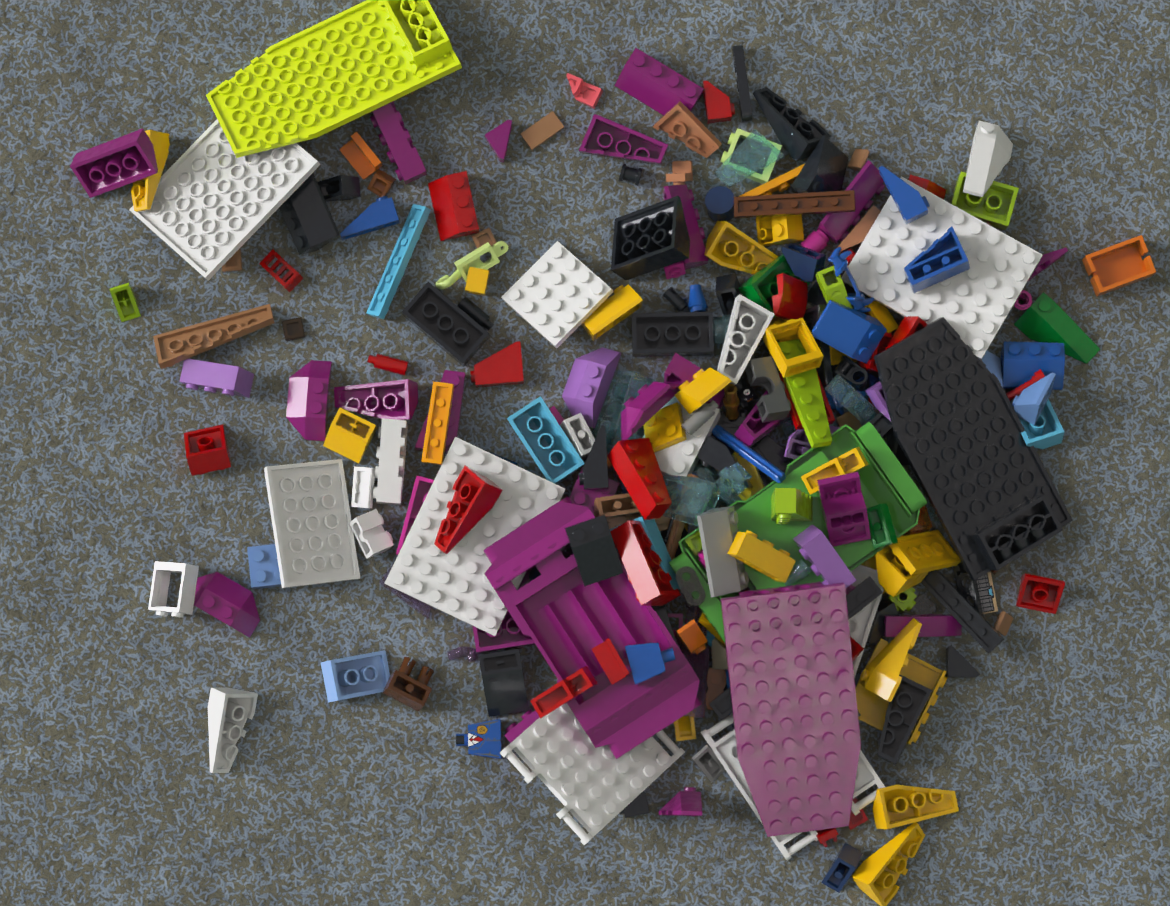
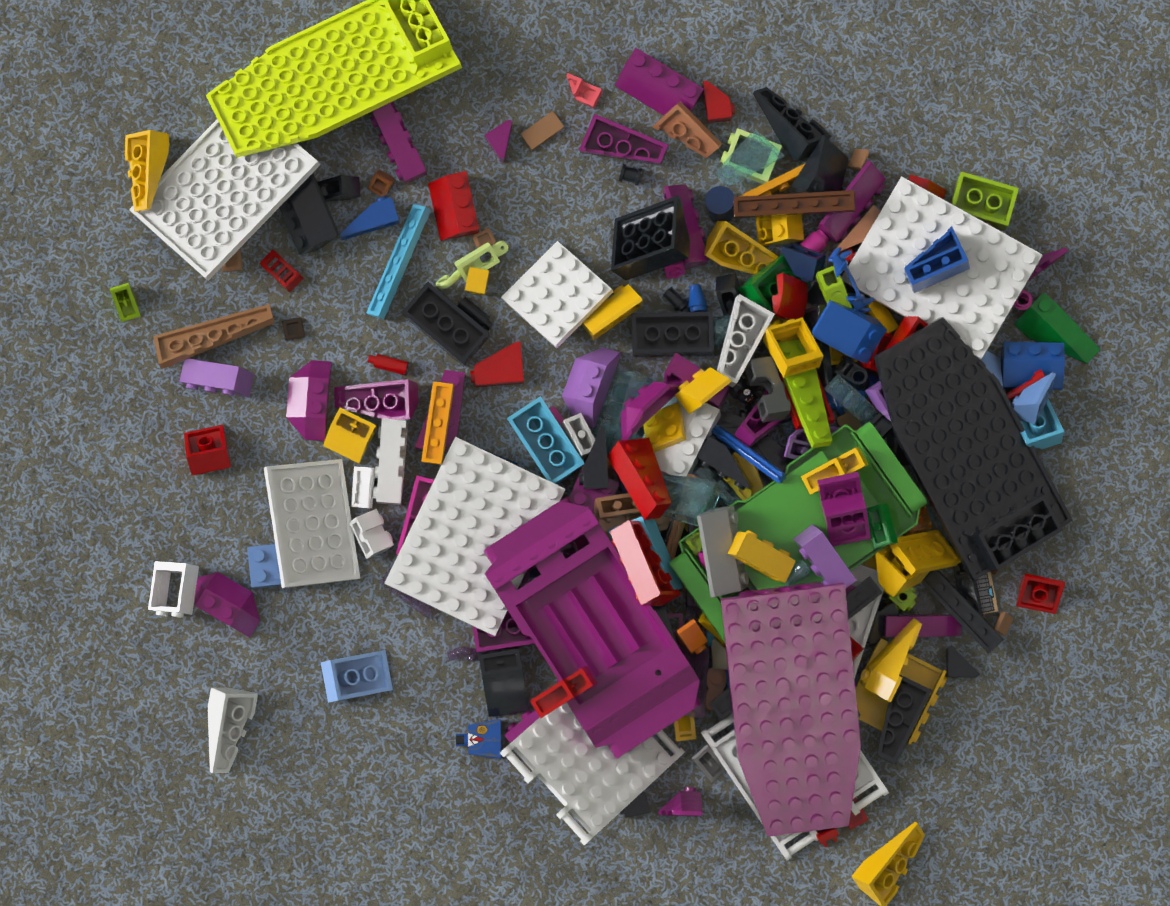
(115, 163): magenta slope -> none
(360, 156): orange panel -> none
(406, 689): reddish brown brick -> none
(471, 502): red wedge -> none
(594, 550): black slope -> none
(610, 661): red panel -> none
(647, 660): blue torso -> none
(681, 172): nougat bracket -> none
(690, 586): clear smoke plate -> none
(700, 417): light grey cylinder -> none
(731, 402): pearl gold pin -> none
(733, 479): clear light blue brick -> none
(742, 83): black beam -> none
(791, 505): lime wedge -> none
(842, 867): dark blue slope -> none
(906, 198): blue slope -> none
(908, 804): yellow wedge -> none
(988, 156): white wedge -> none
(1119, 265): orange piece -> none

